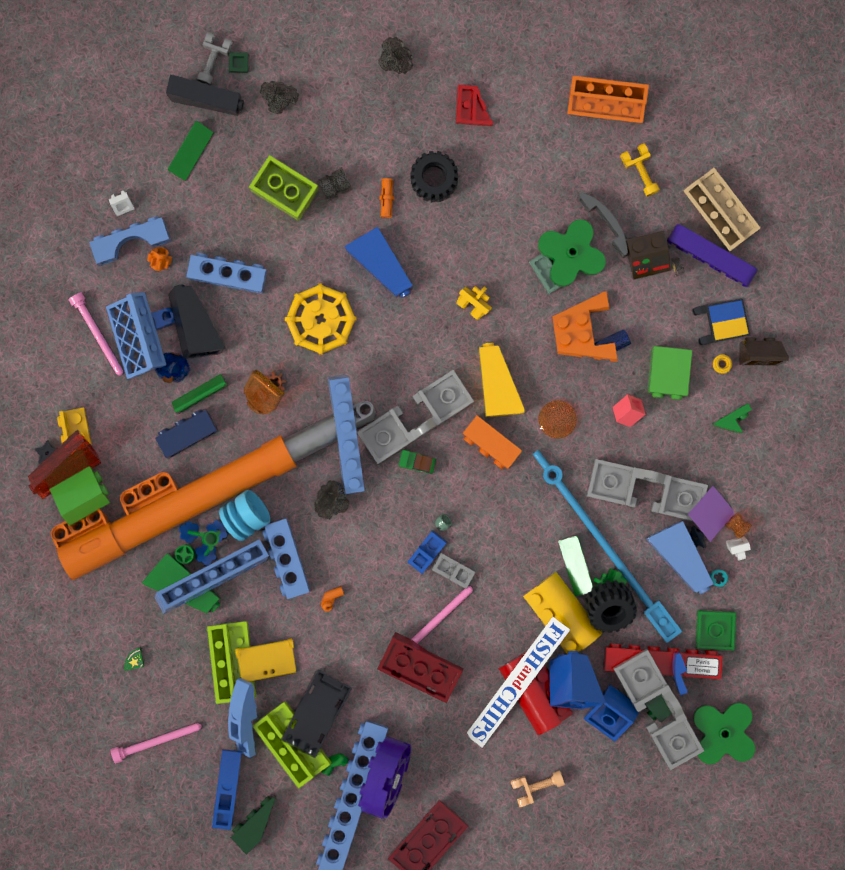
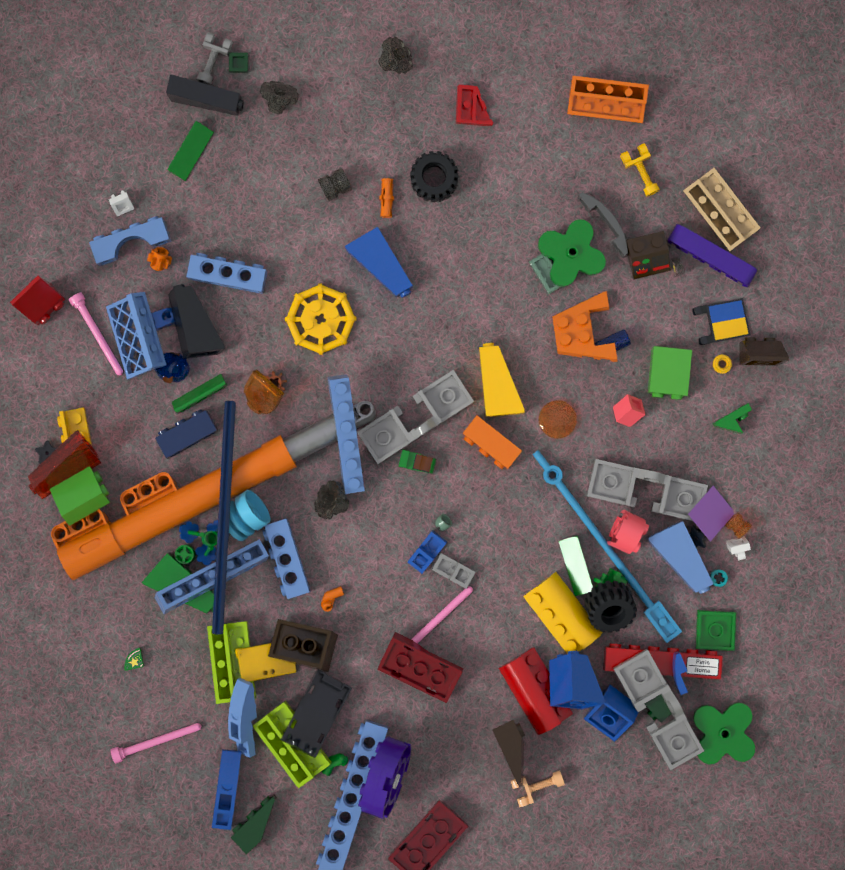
(38, 300): none -> red slope
(223, 517): none -> dark blue axle
(284, 188): lime brick -> none
(303, 645): none -> dark brown slope
(467, 296): yellow hips -> none
(512, 745): none -> dark brown slope
(517, 681): white sticker -> none
(627, 532): none -> coral brick

